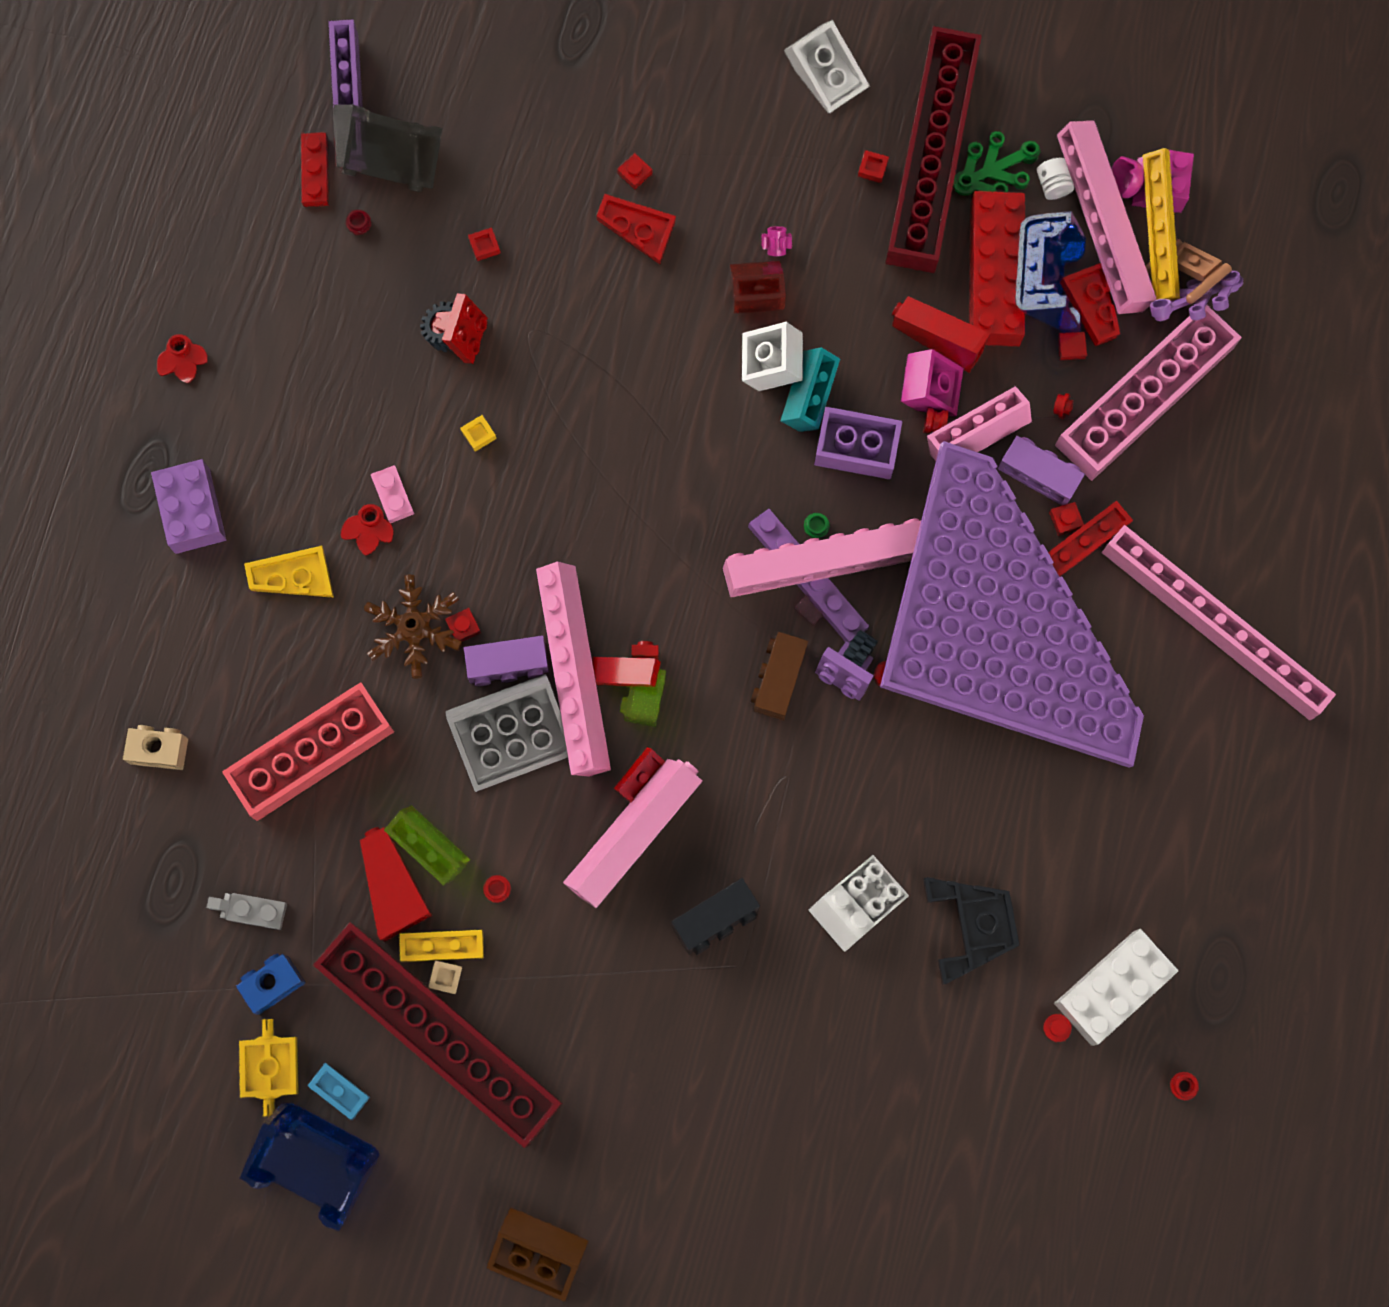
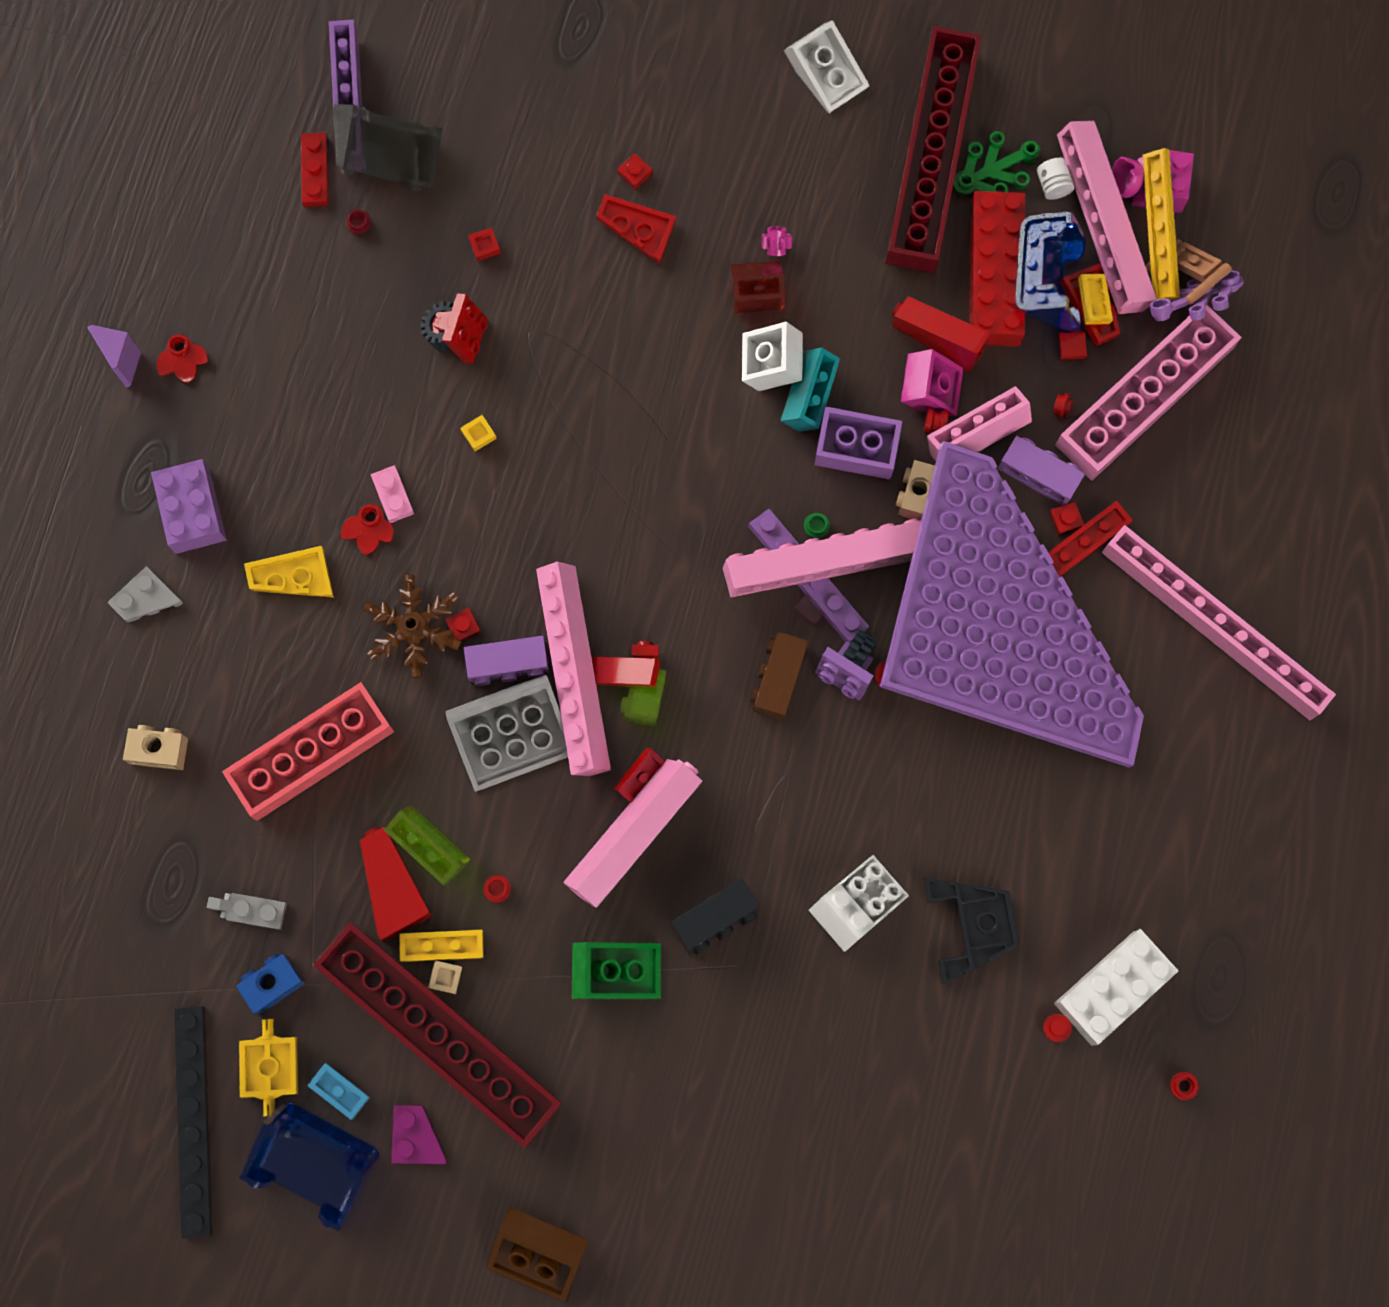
(118, 350): none -> medium lavender slope
(143, 596): none -> light grey wing
(193, 1122): none -> black plate
(414, 1137): none -> magenta wing
(616, 970): none -> green slope
(873, 166): red plate -> none
(910, 504): none -> tan brick
(1095, 299): none -> yellow plate

